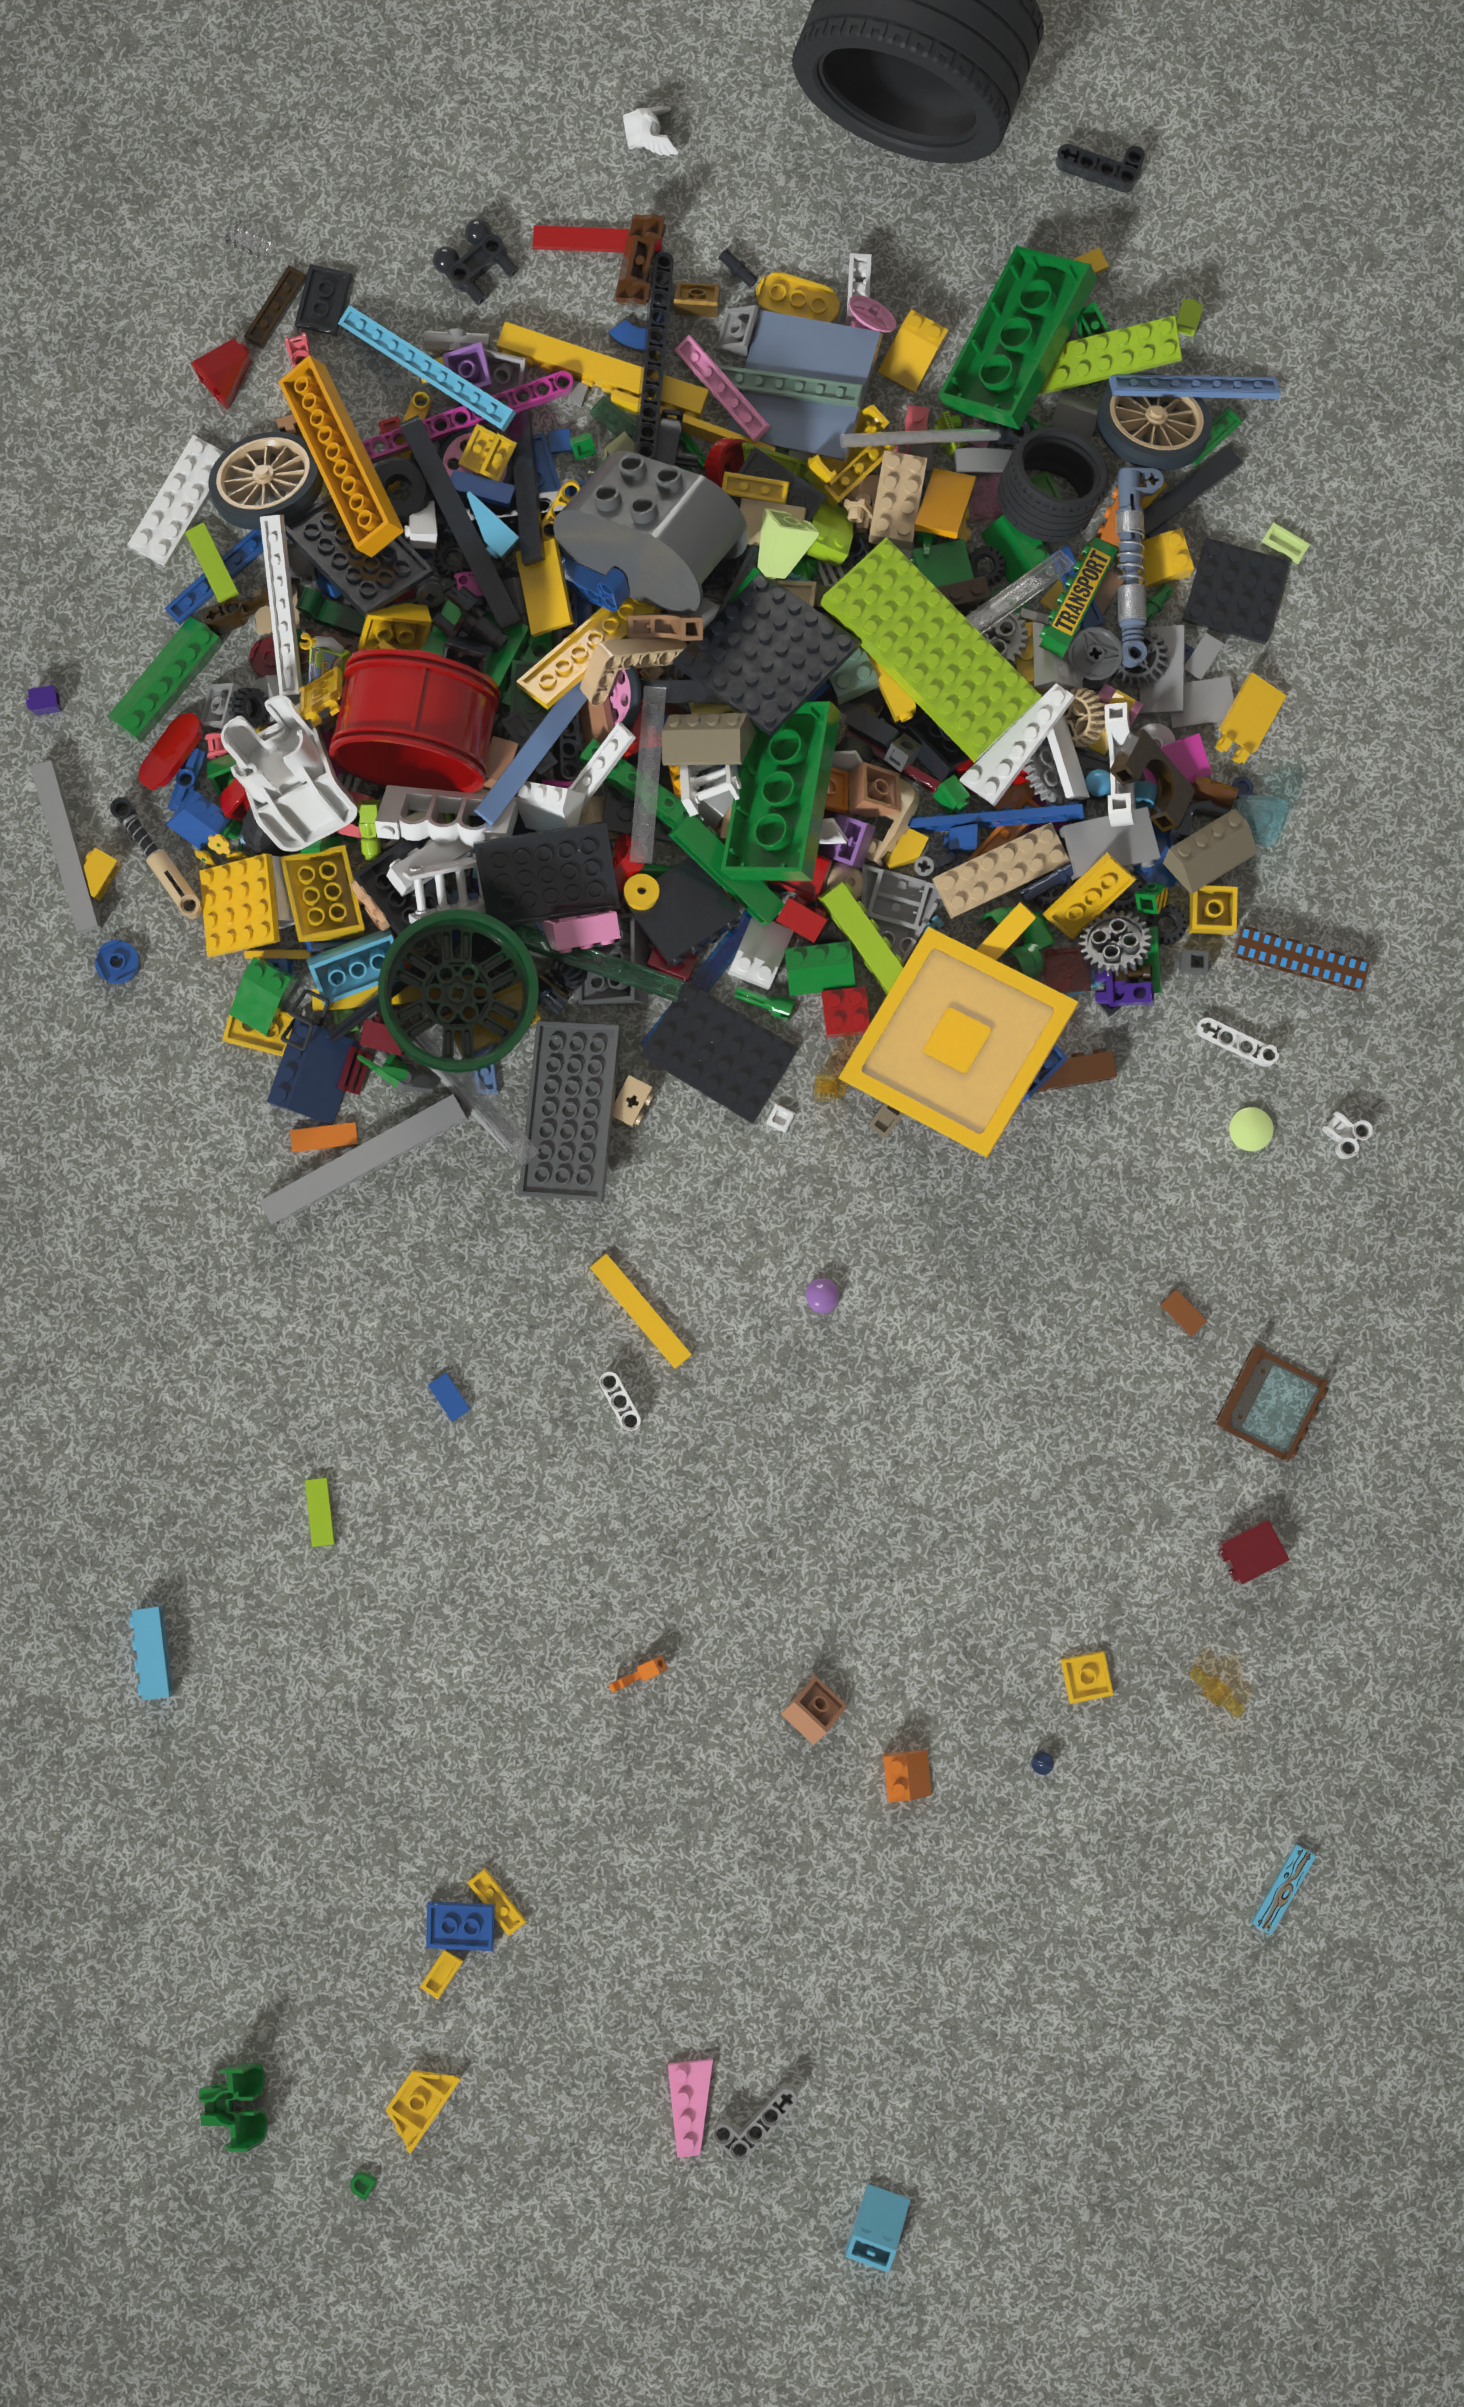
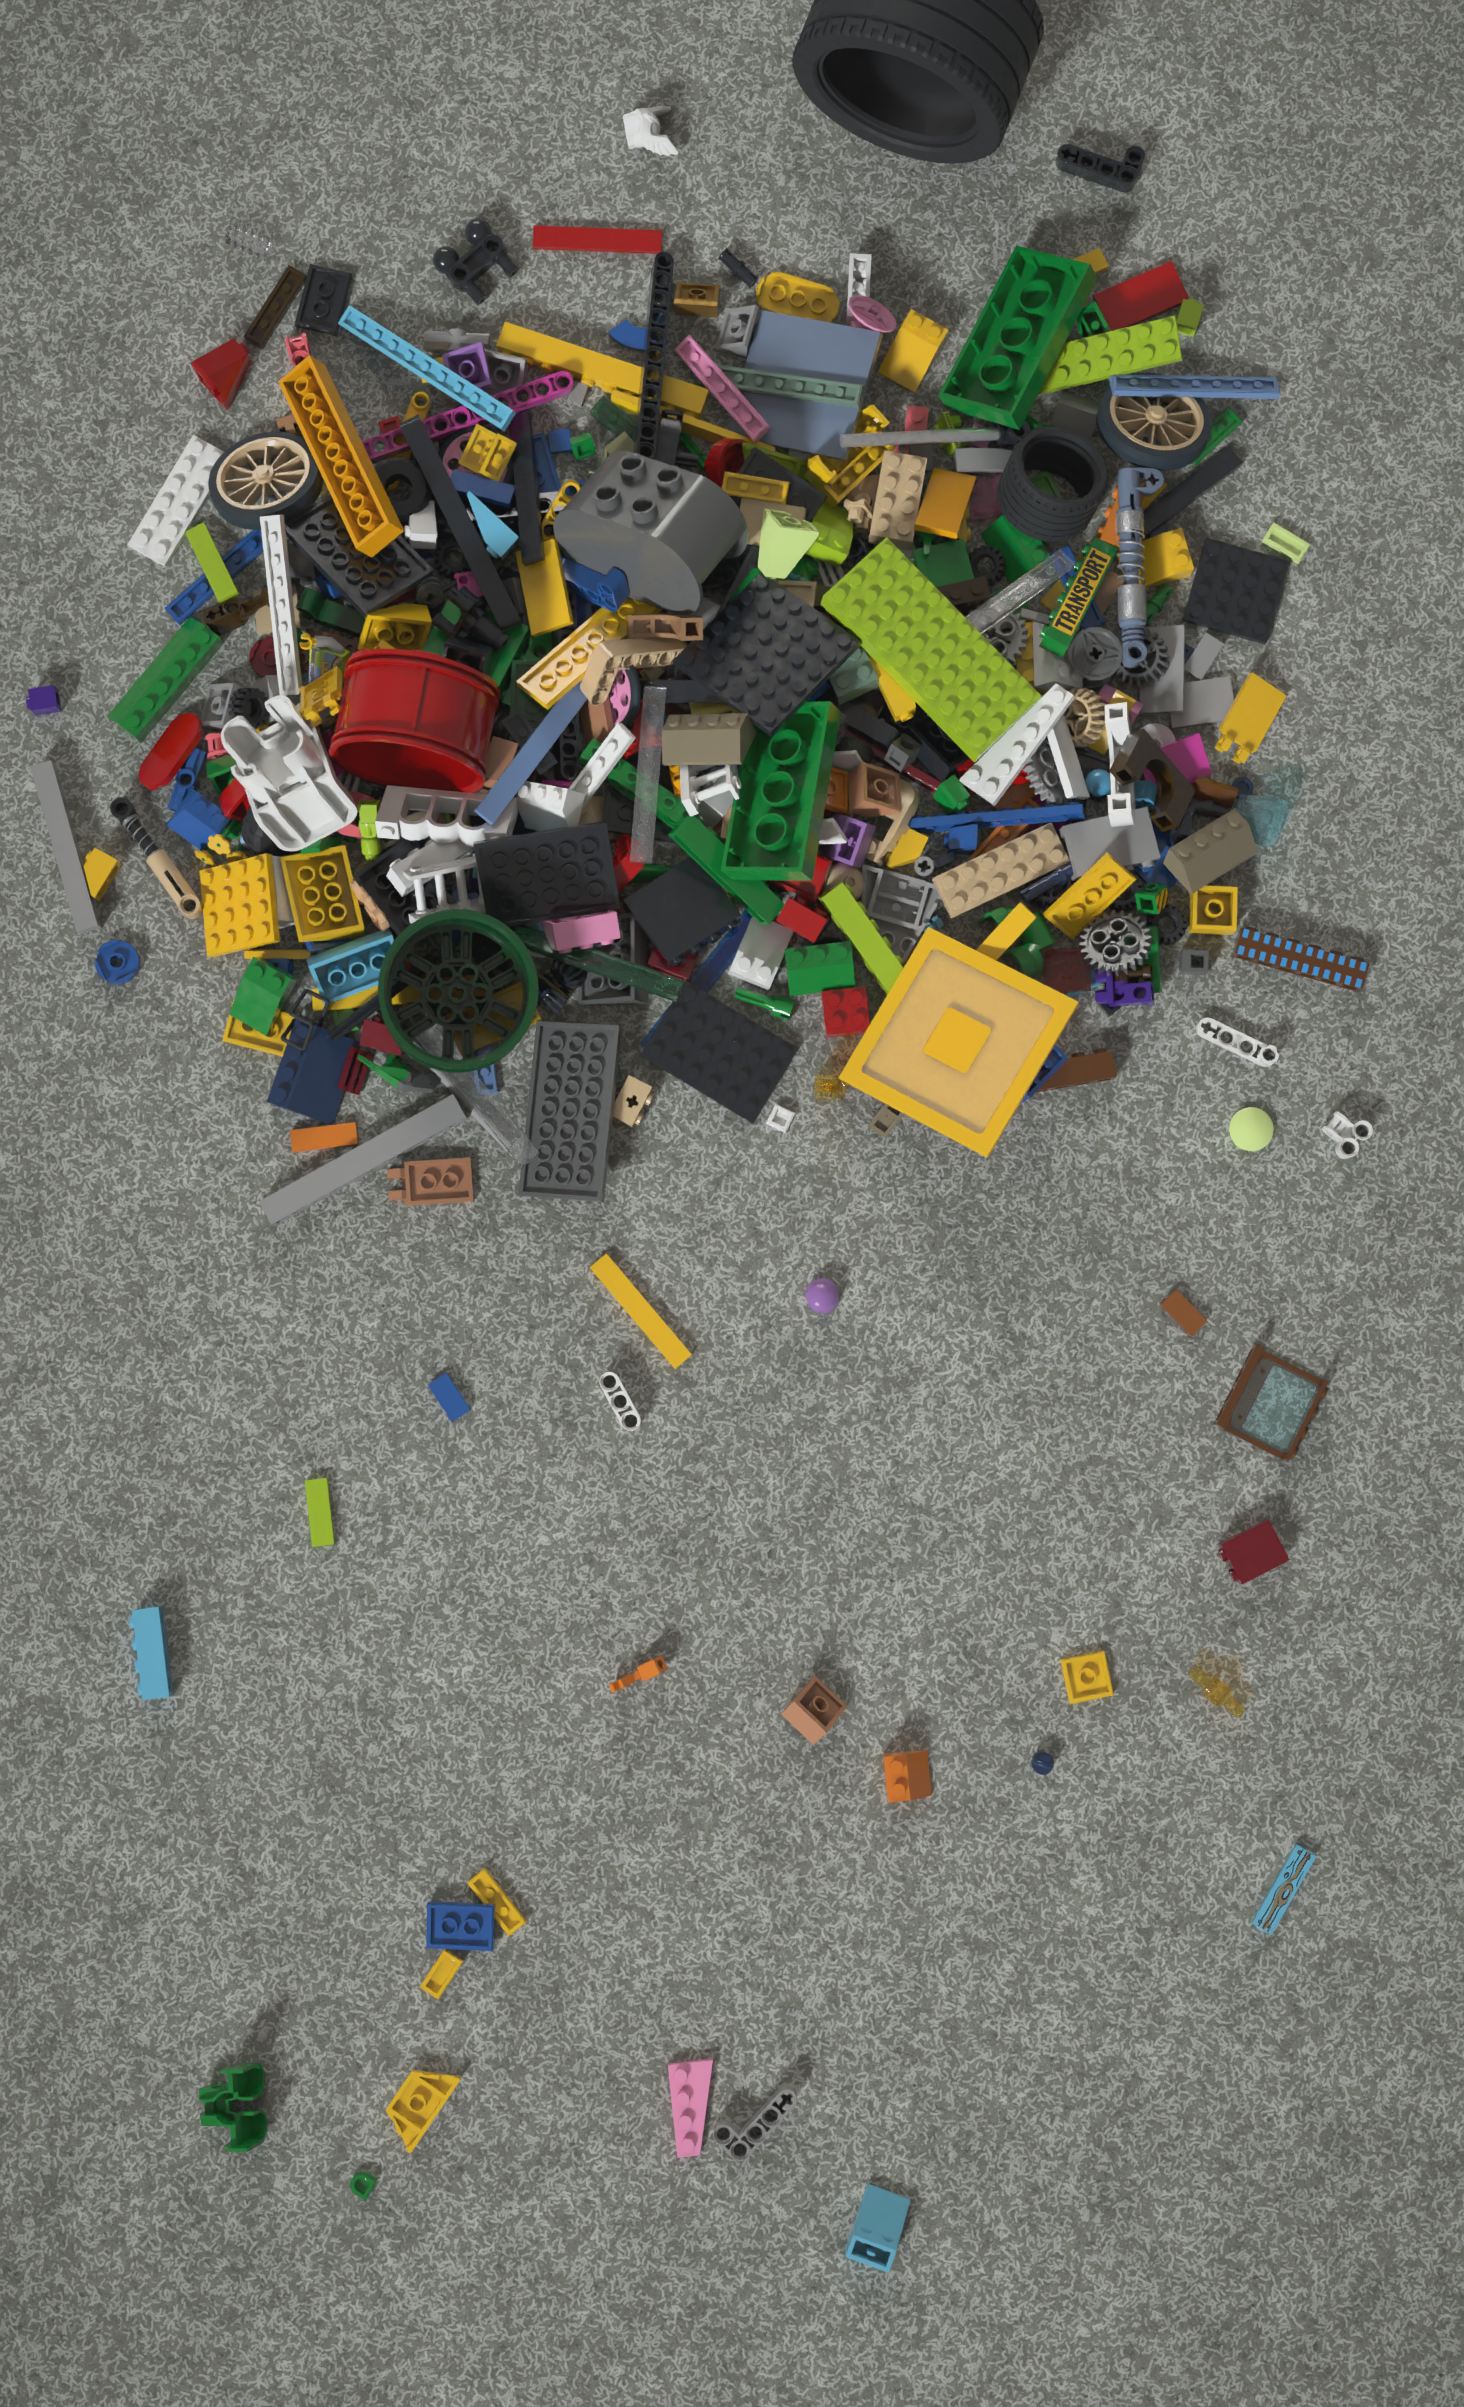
(433, 1182): none -> nougat tile
(638, 253): reddish brown bracket -> none
(645, 883): yellow piece -> none
(1141, 297): none -> red tile

